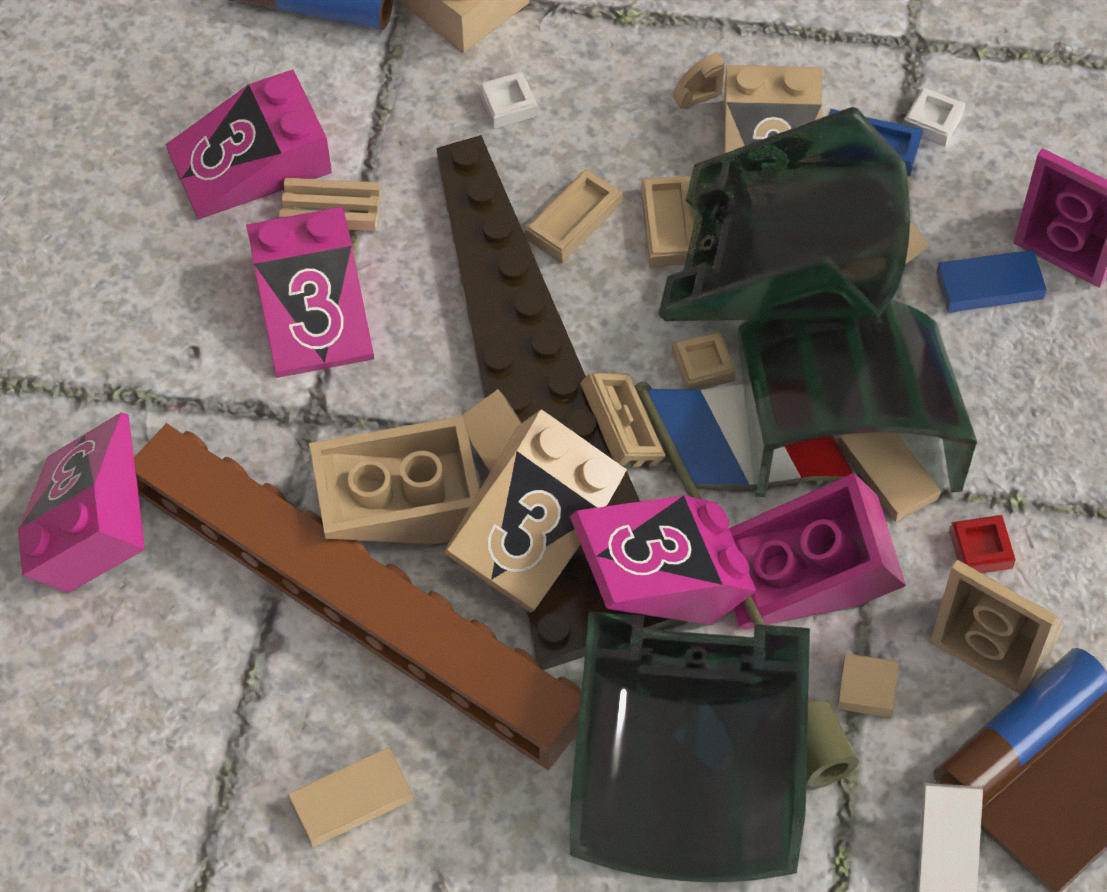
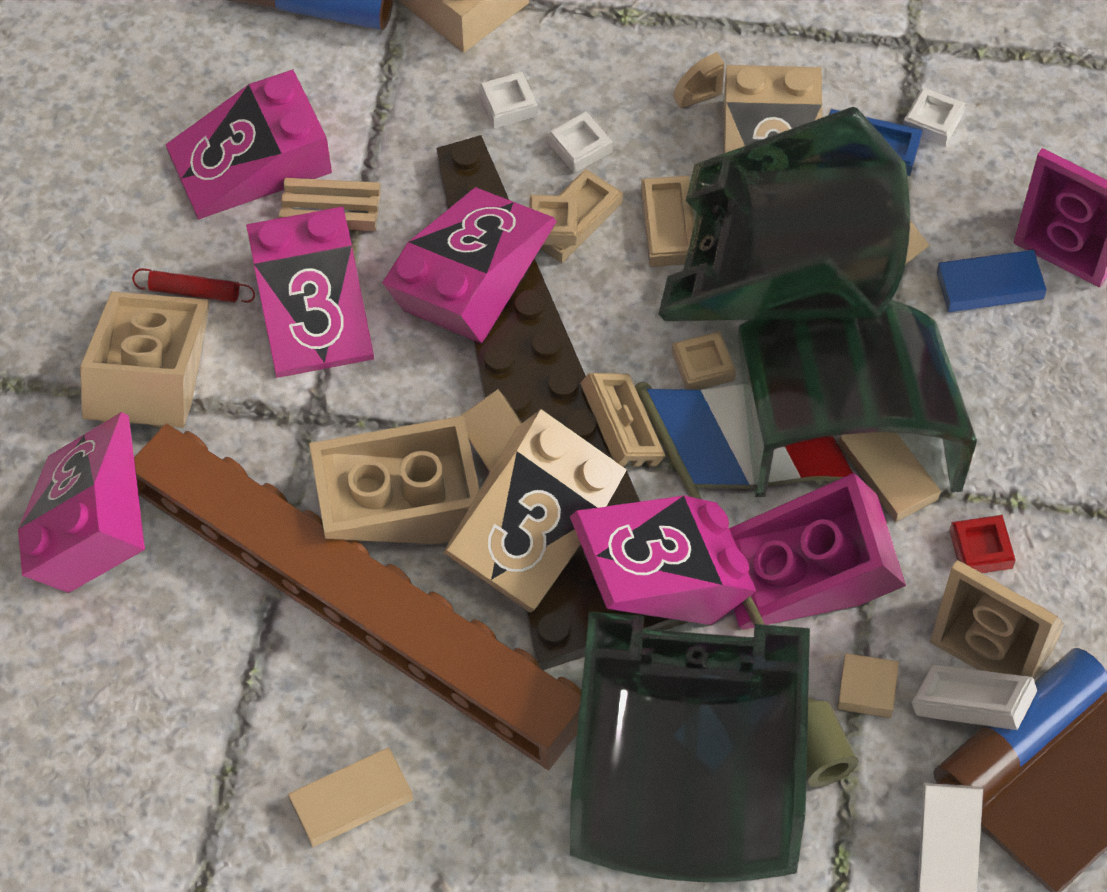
(144, 359): none -> tan slope
(192, 286): none -> red piece
(468, 263): none -> dark pink slope
(564, 211): none -> tan tile
(580, 142): none -> white tile
(974, 696): none -> white tile

